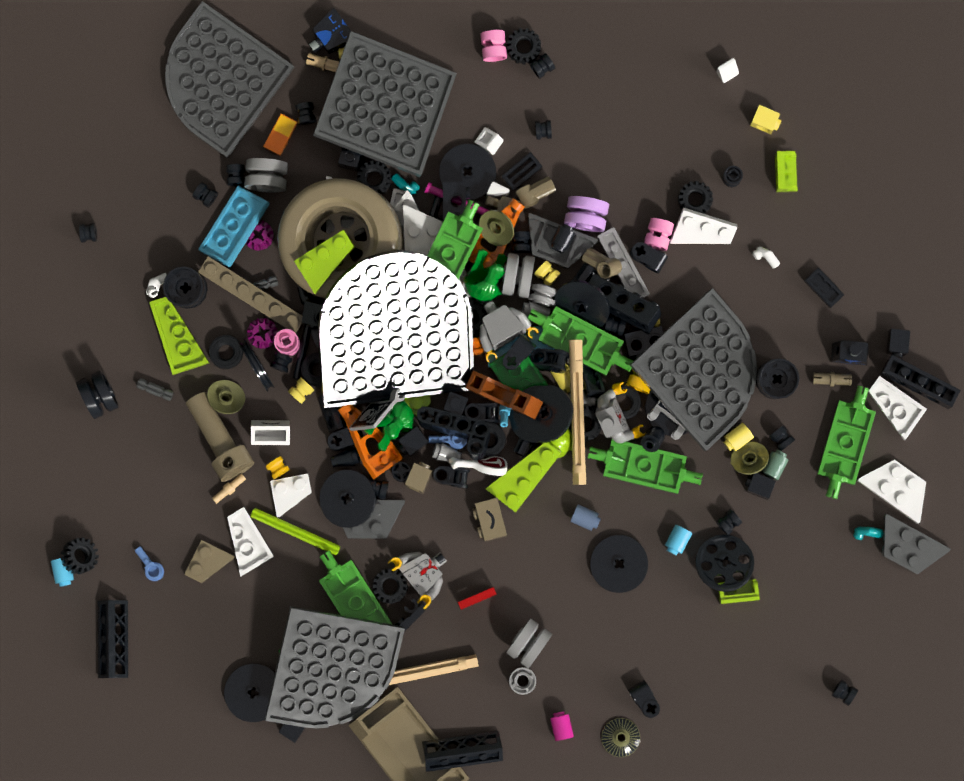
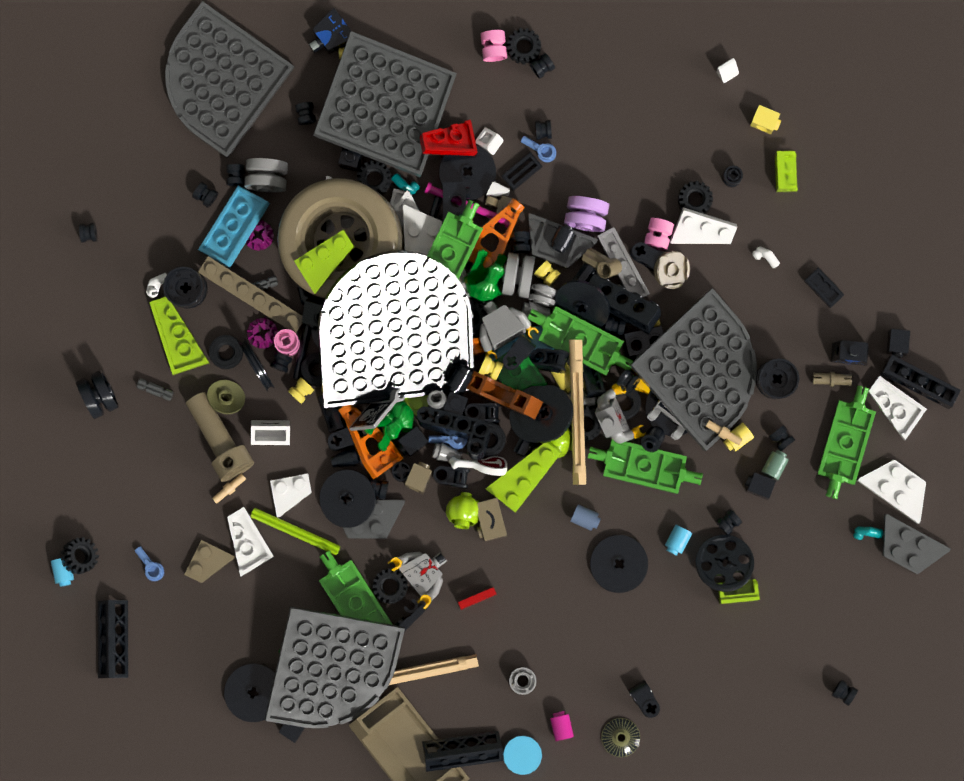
(277, 467): yellow wheel -> none
(280, 134): orange tile -> none
(322, 62): tan axle -> none
(436, 400): none -> light grey cone
(454, 140): none -> red wing
(460, 379): none -> black brick
(463, 511): none -> lime plant
(490, 368): none -> light yellow wheel
(496, 227): olive dish -> none
(504, 412): medium azure bar -> none
(522, 755): none -> medium azure tile
(529, 643): light grey wheel -> none
(531, 194): dark tan piece -> none
(545, 152): none -> medium blue plate
(628, 380): none -> black wheel
(671, 269): none -> tile
(724, 432): none -> tan bar
(750, 452): olive dish -> none

